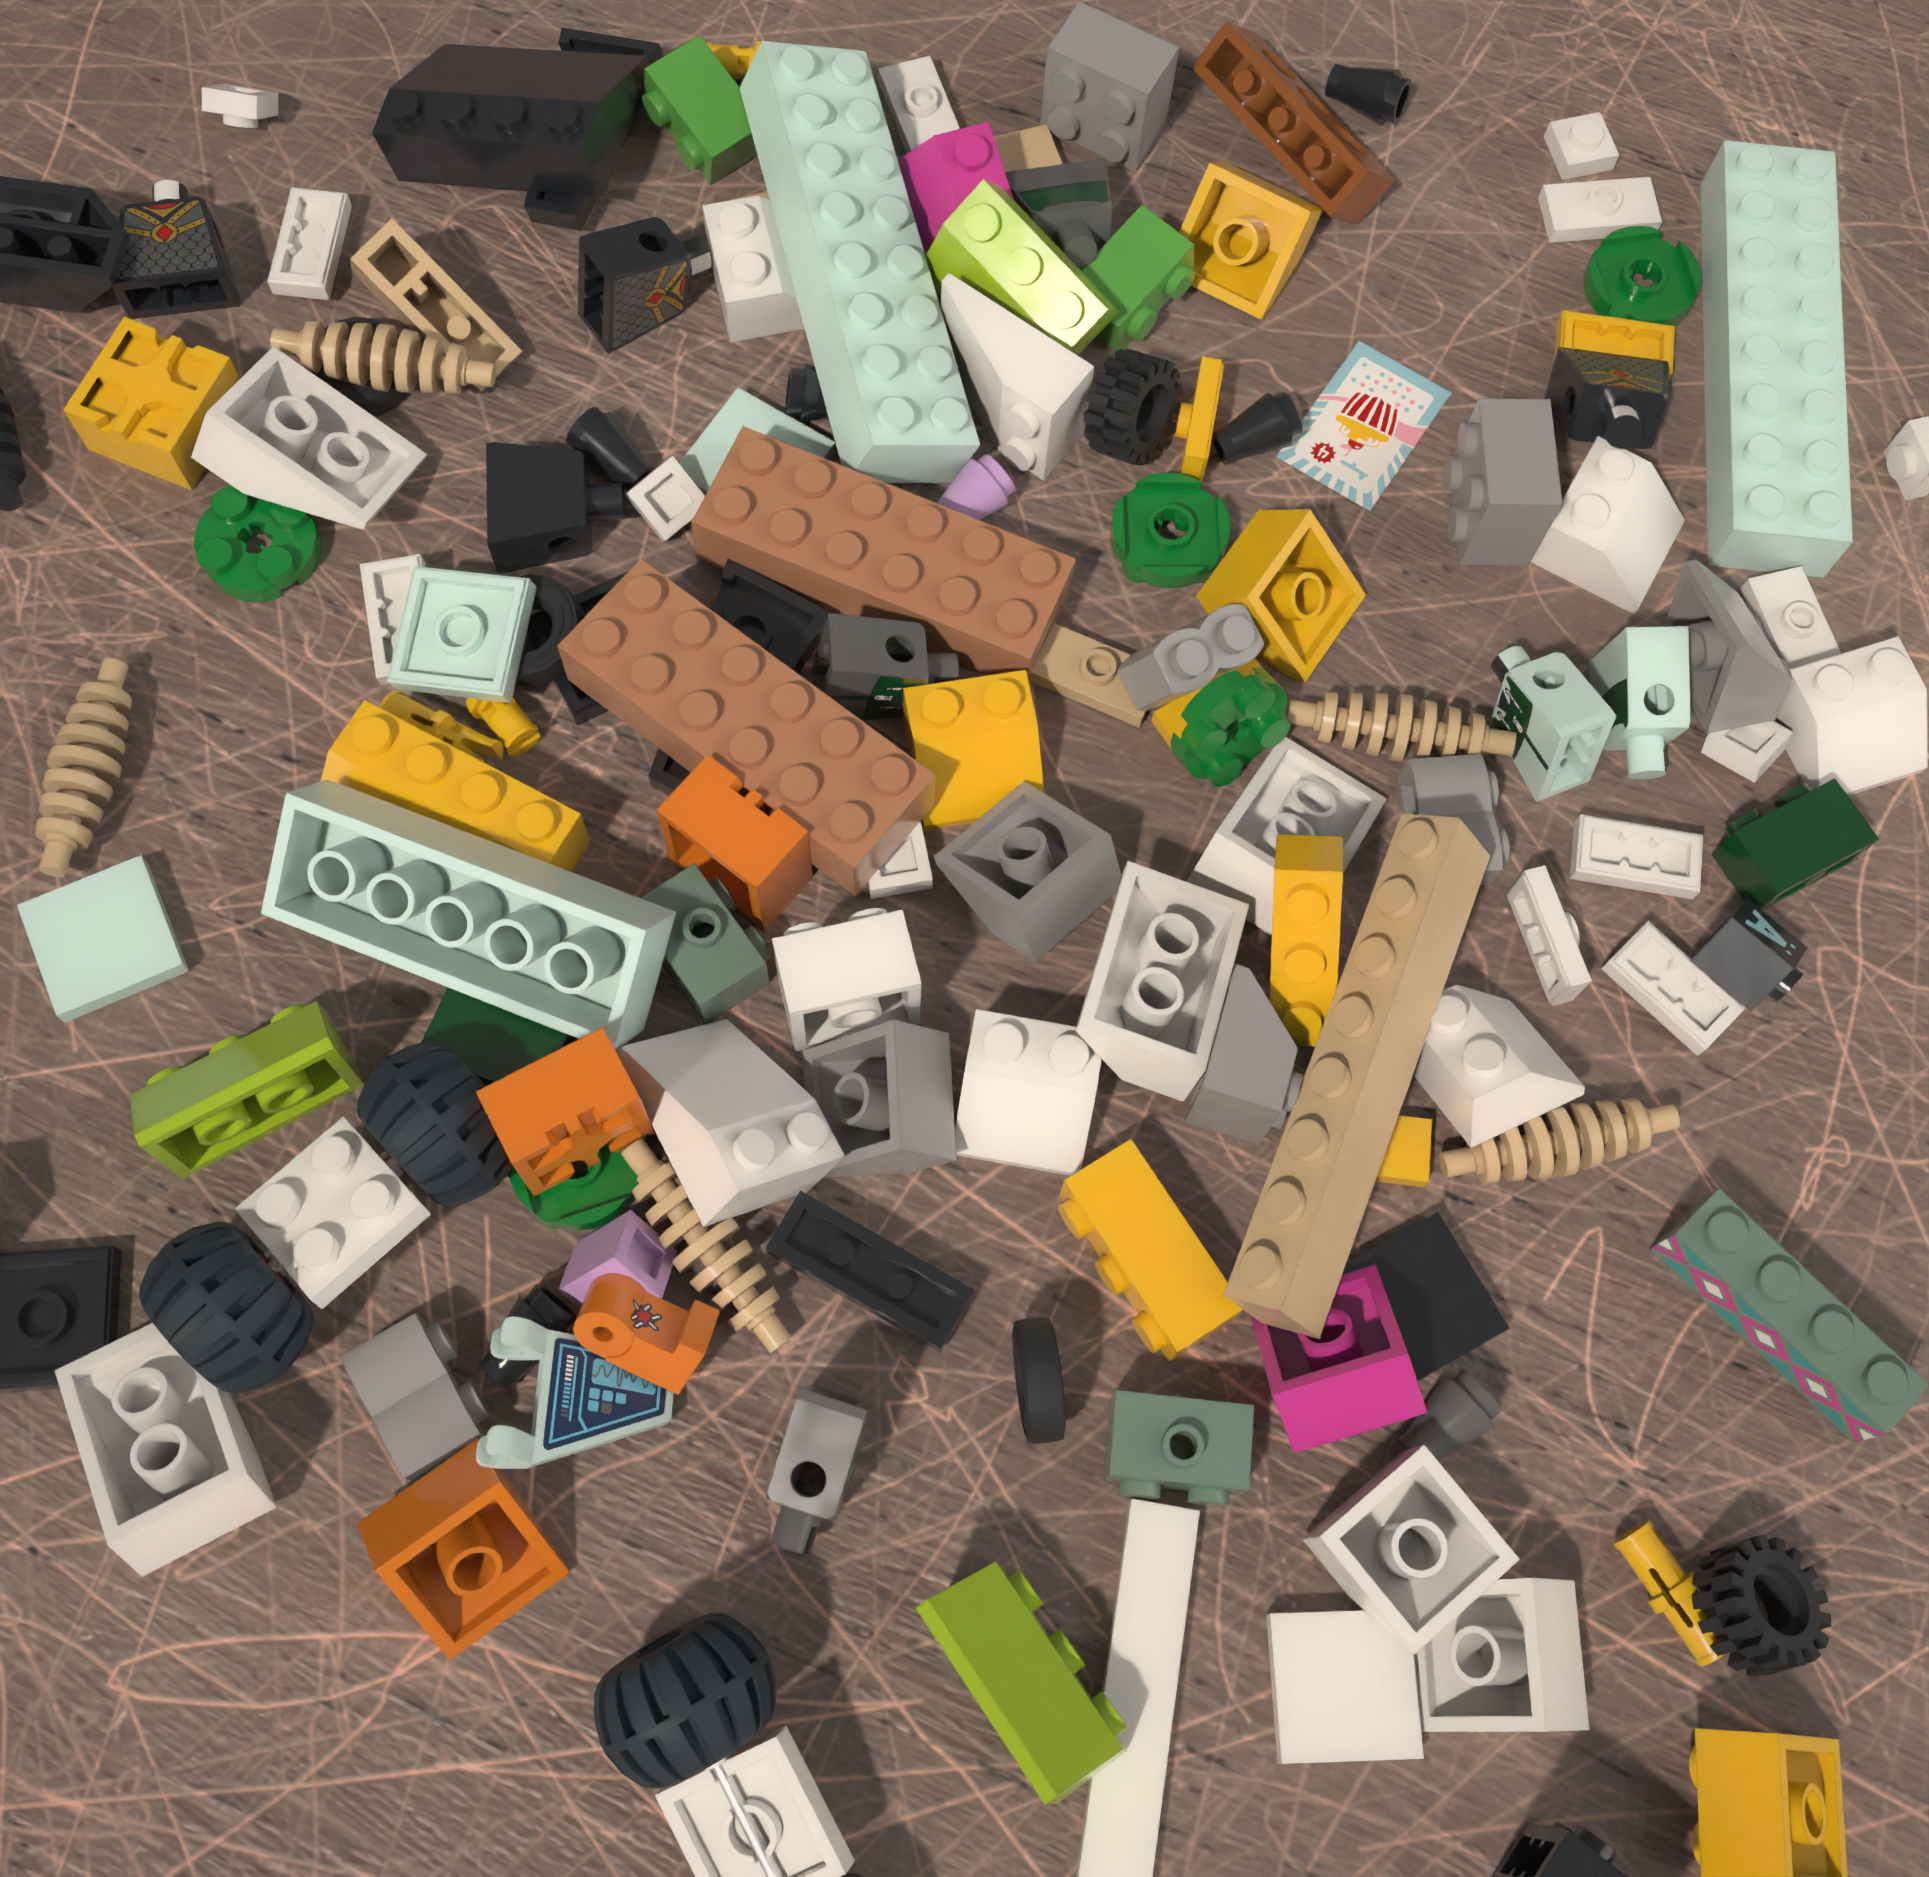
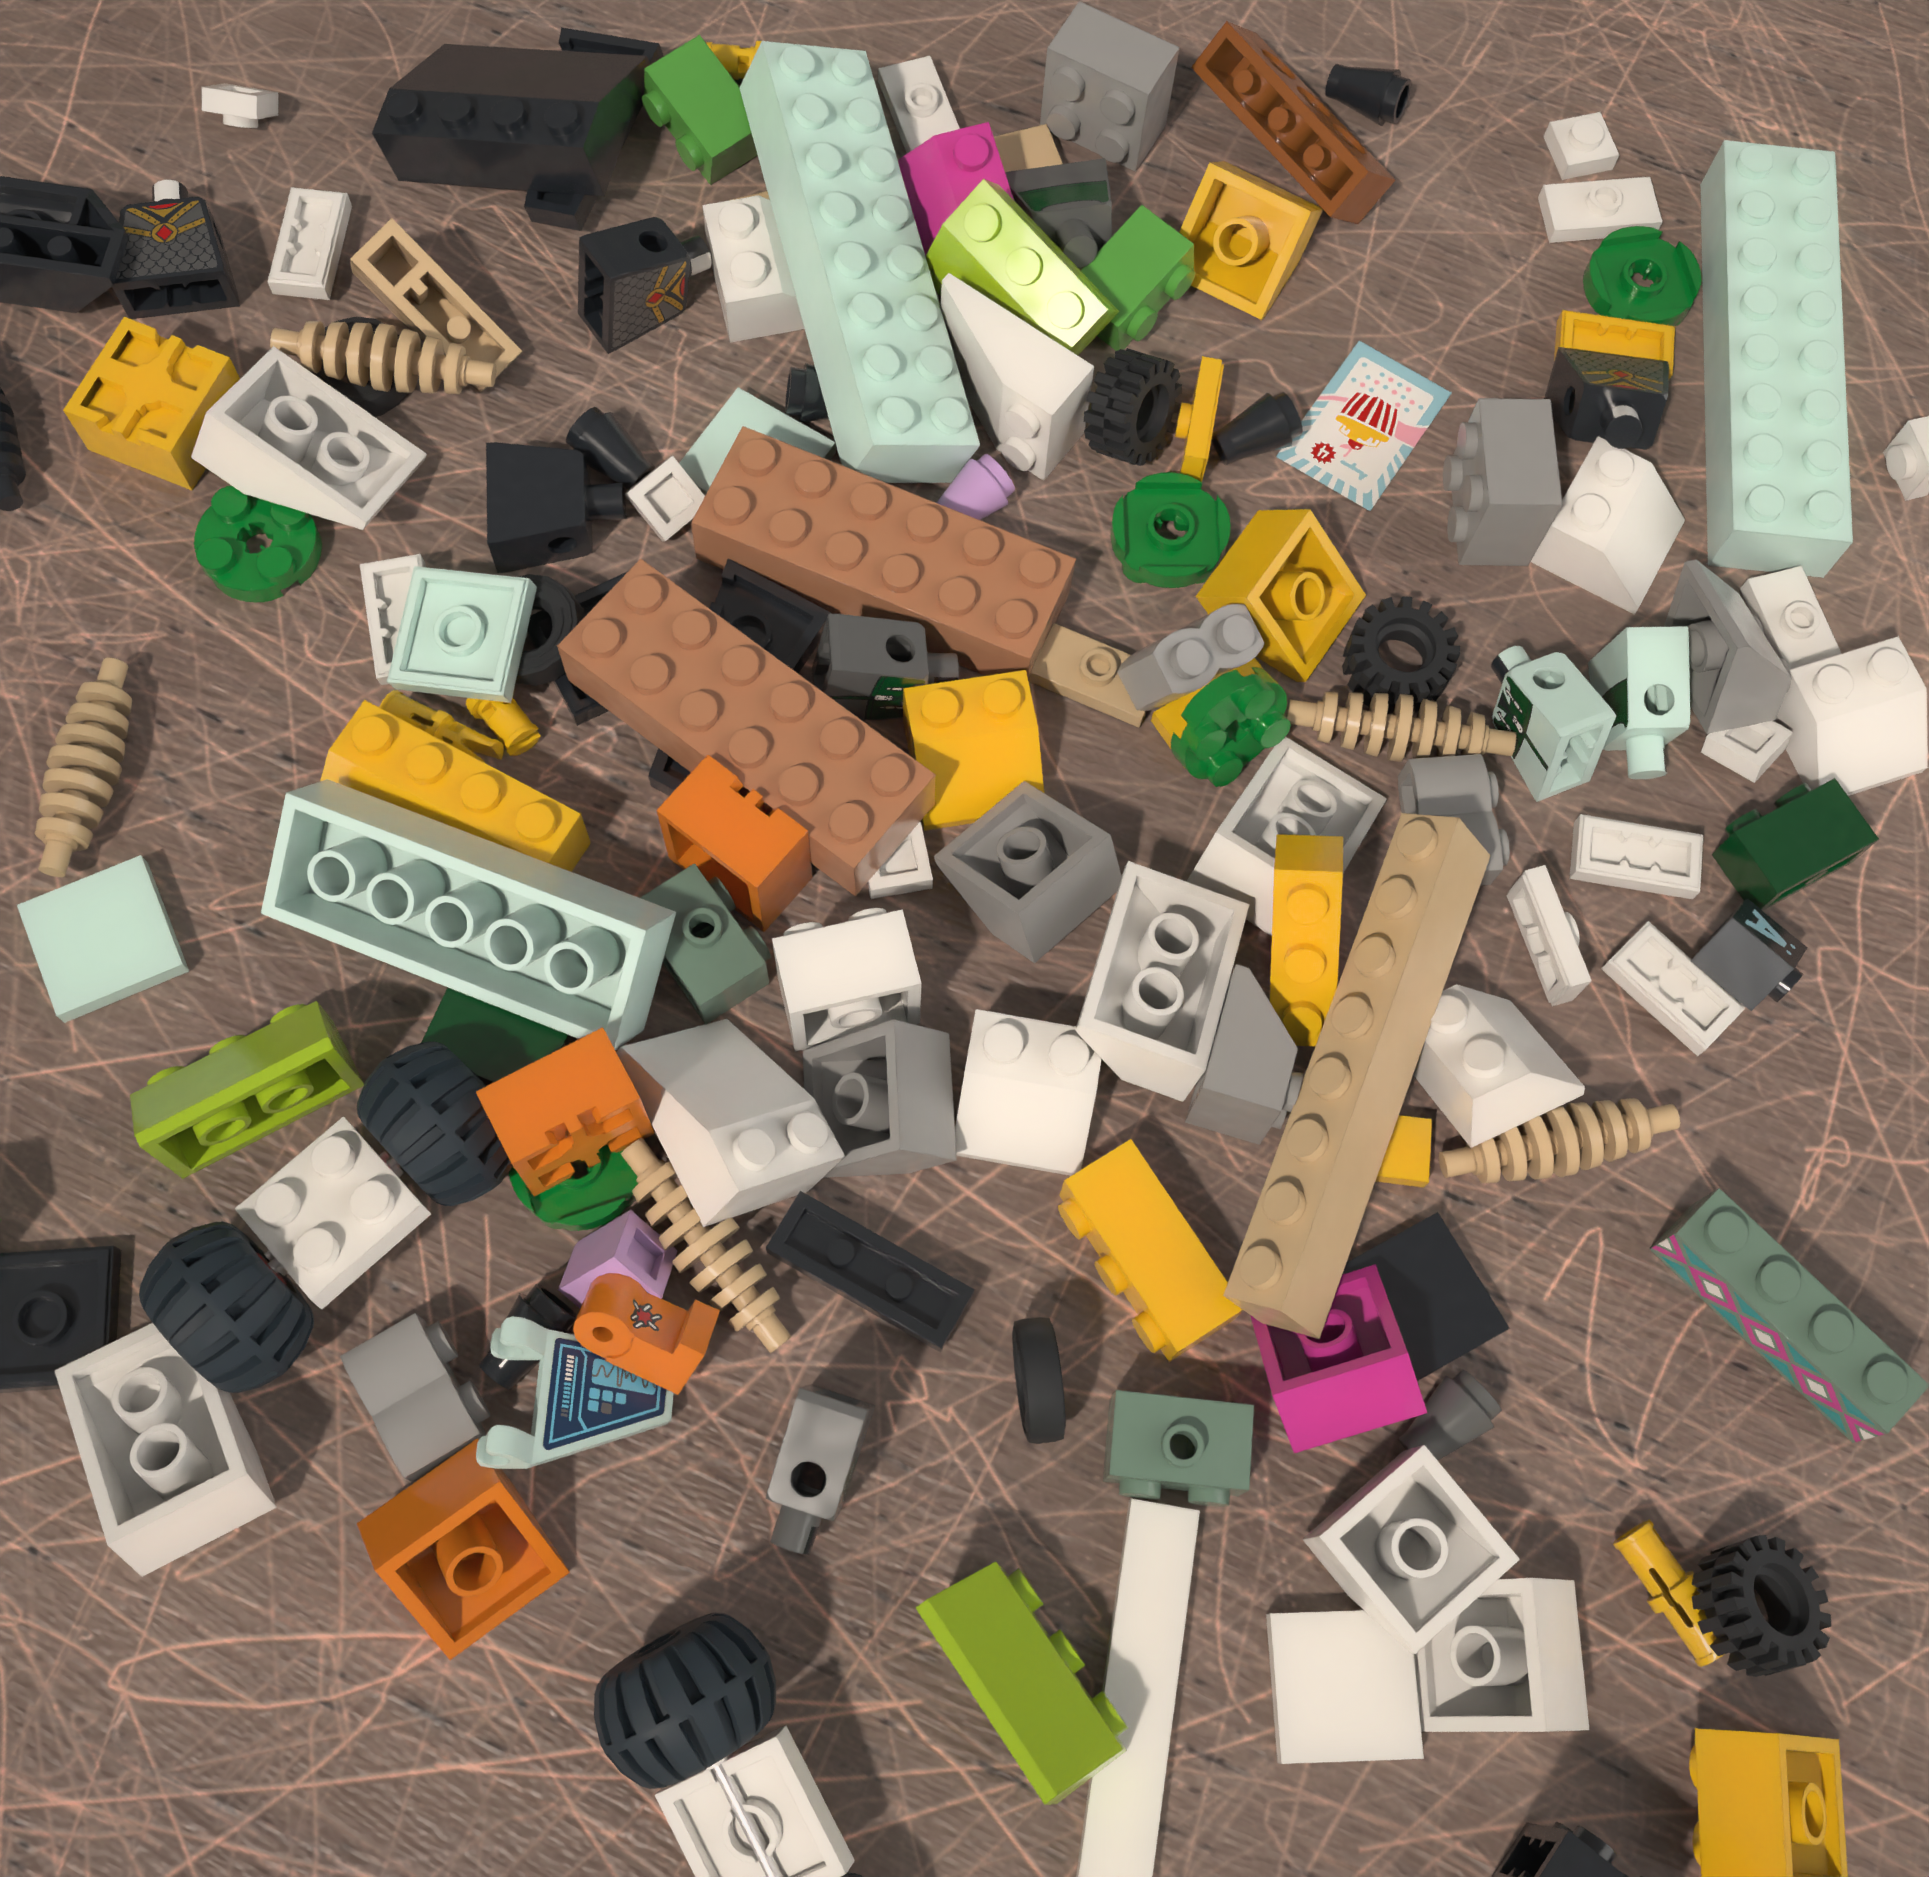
(1408, 626): none -> black tyre

